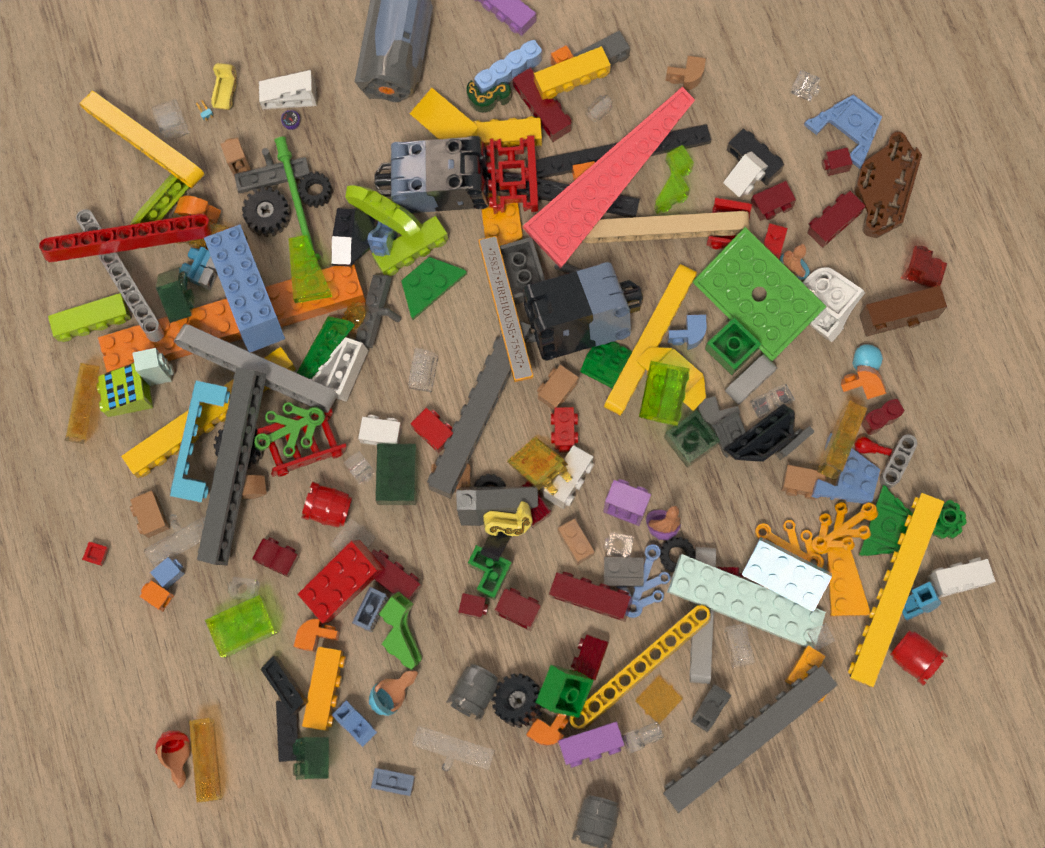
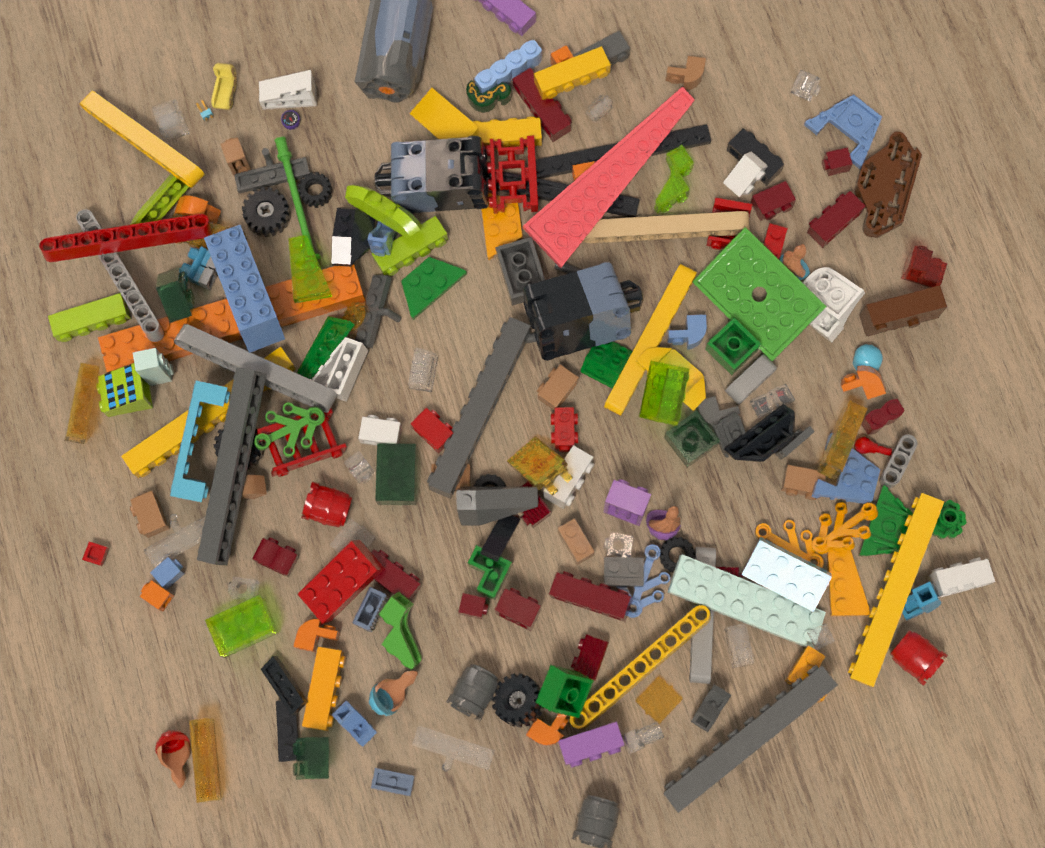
(505, 309): light grey tile -> none
(508, 523): light yellow animal -> none

